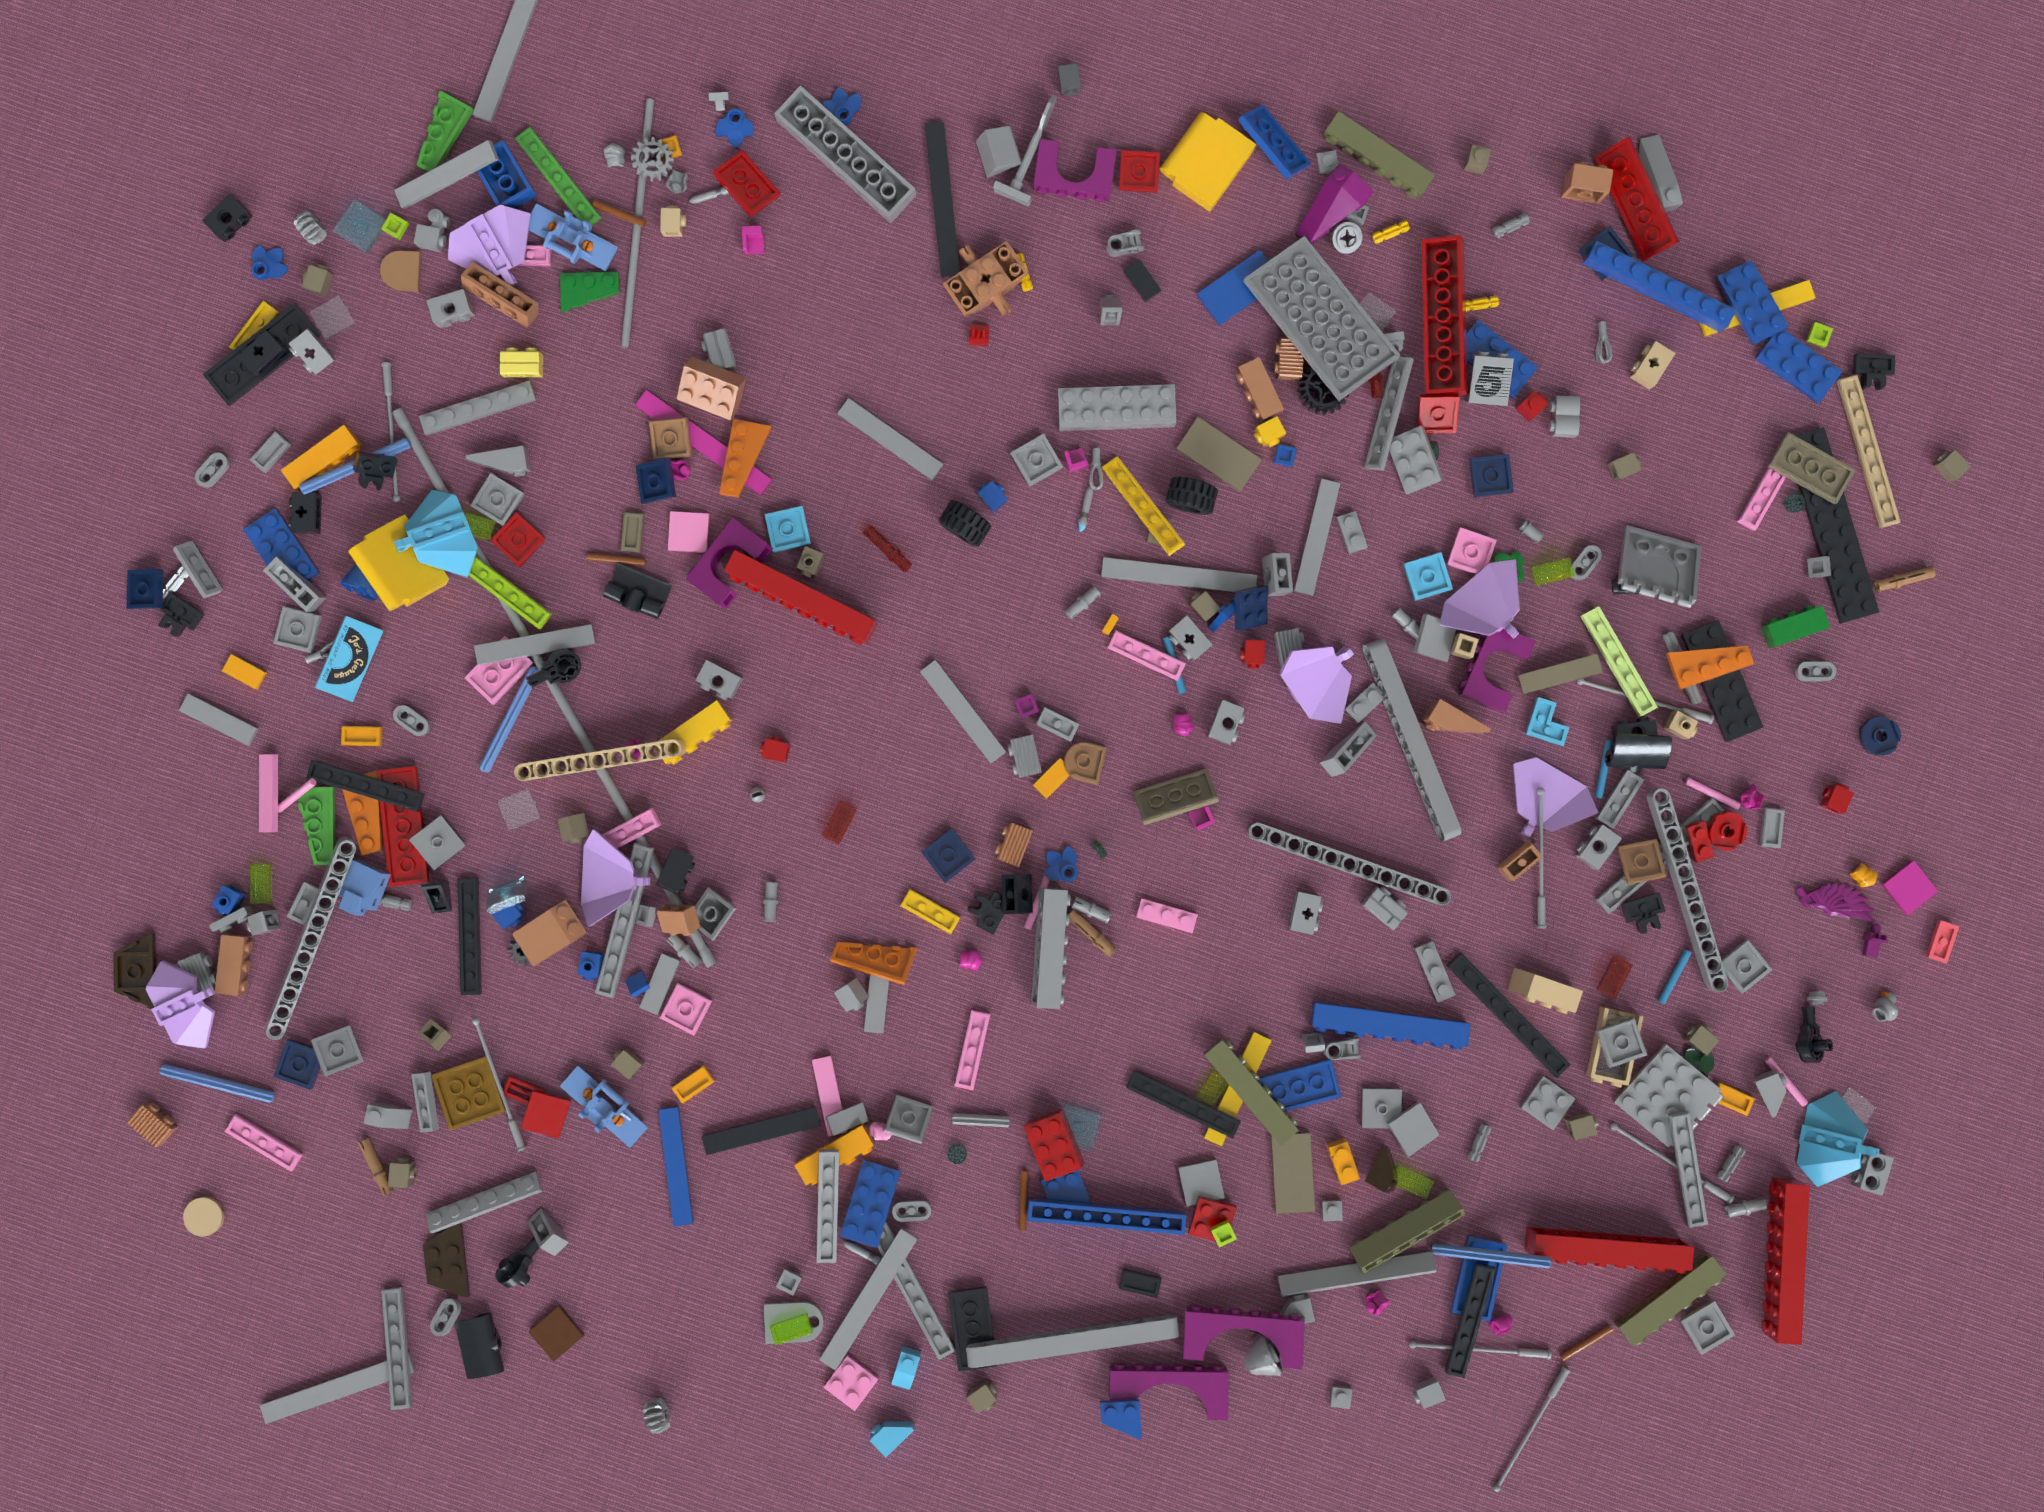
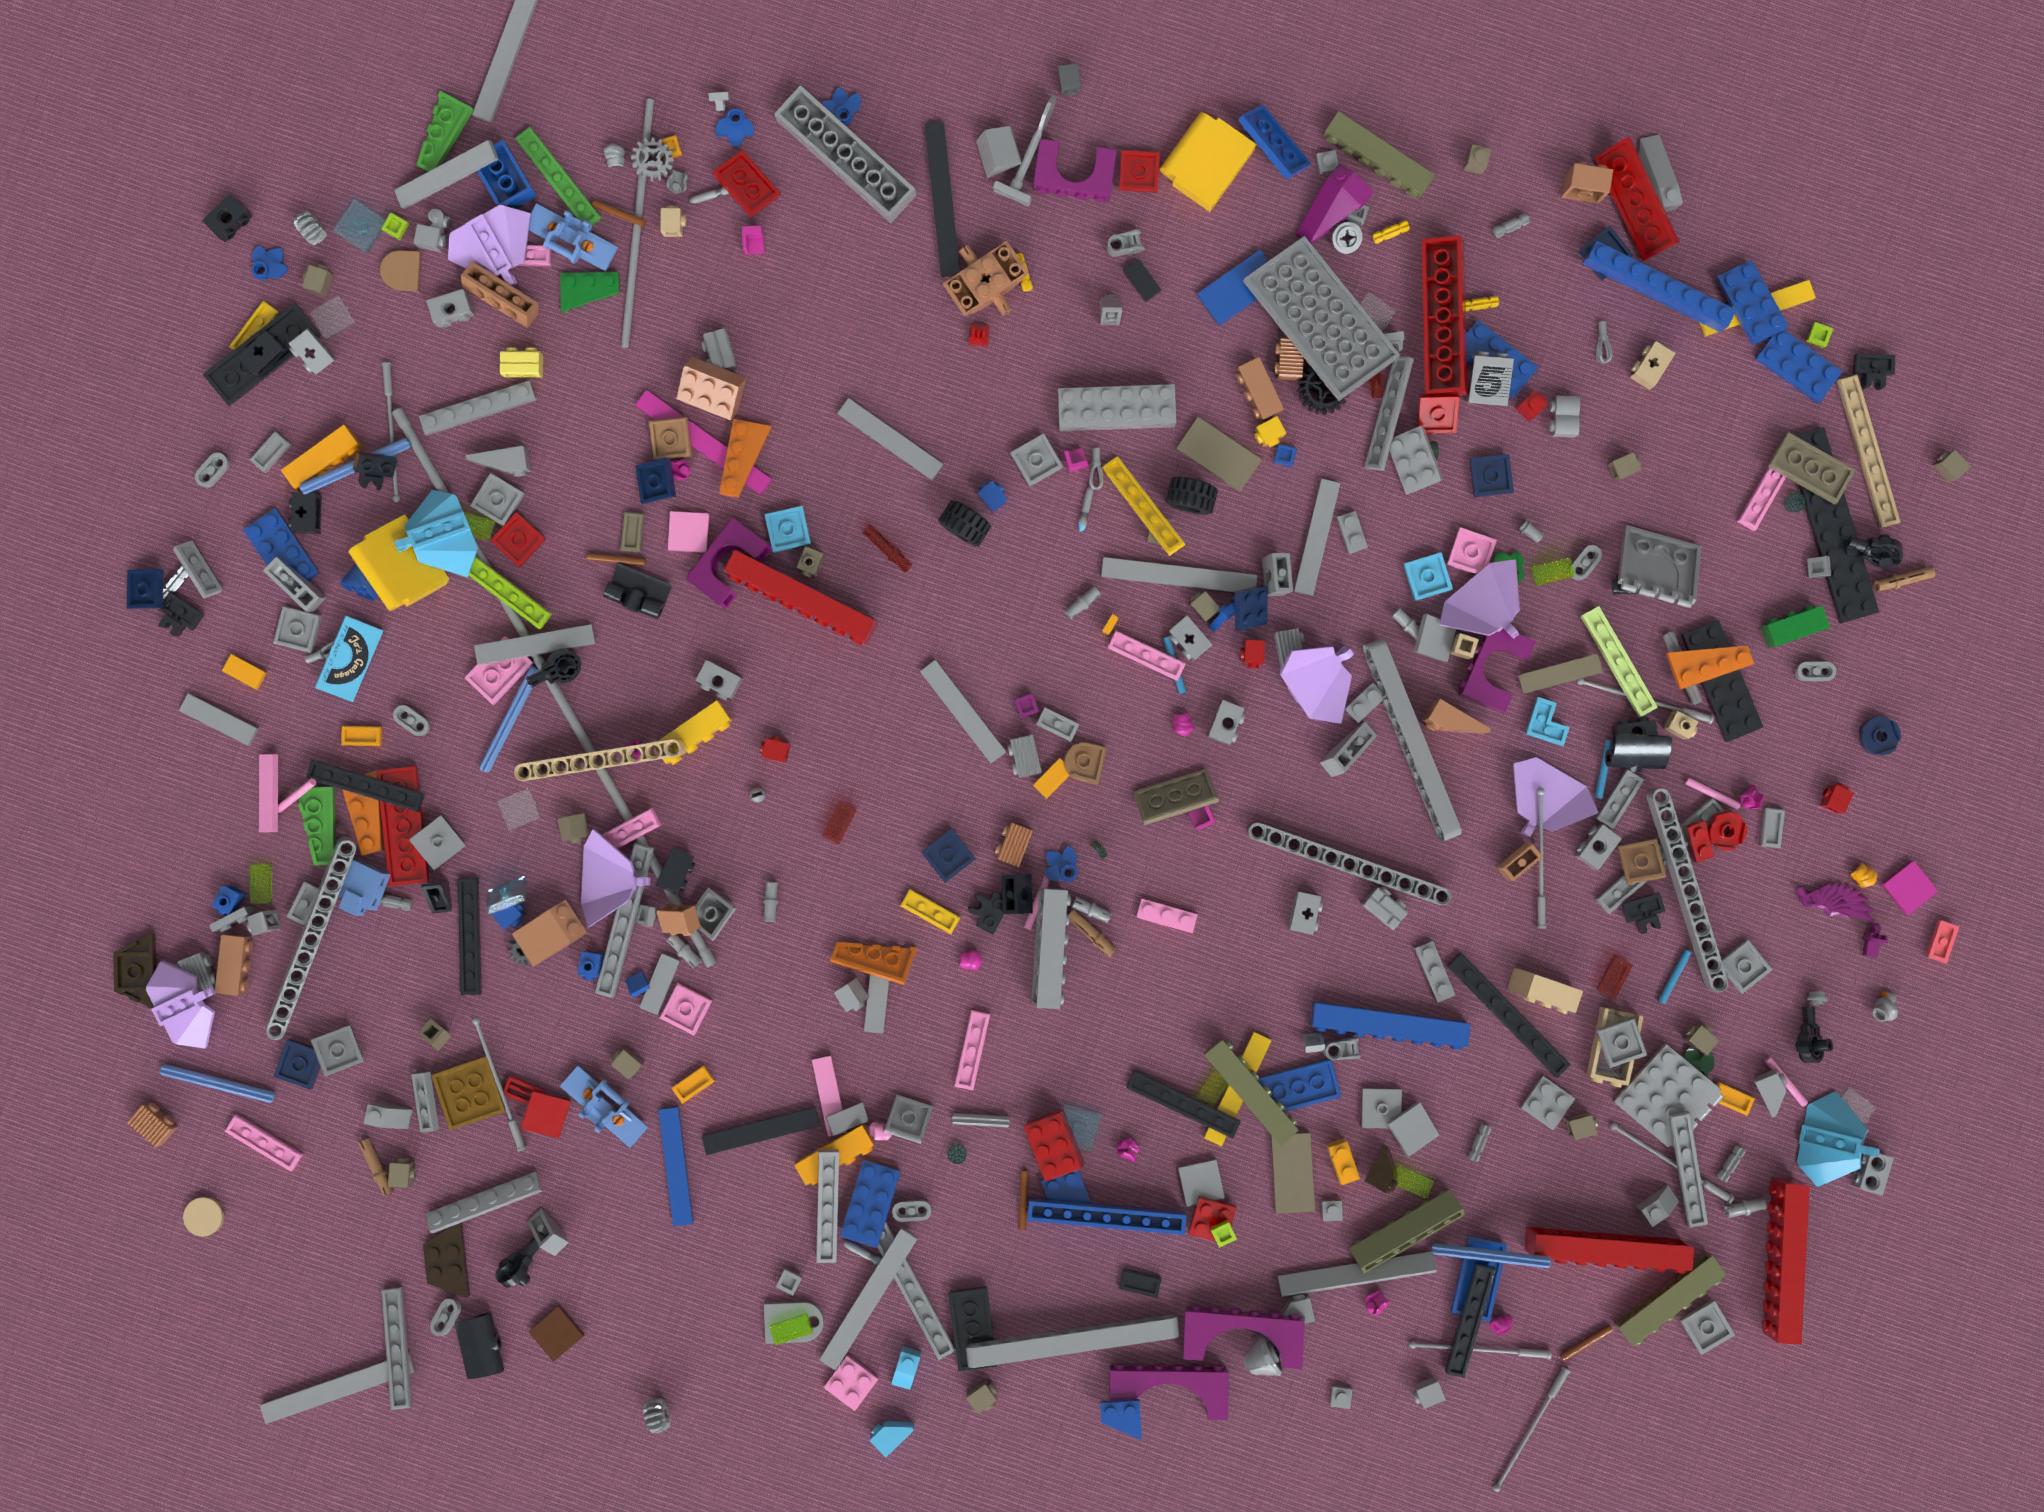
(1128, 1149): none -> dark pink arm
(1657, 1206): none -> light grey slope
(1878, 550): none -> black pin

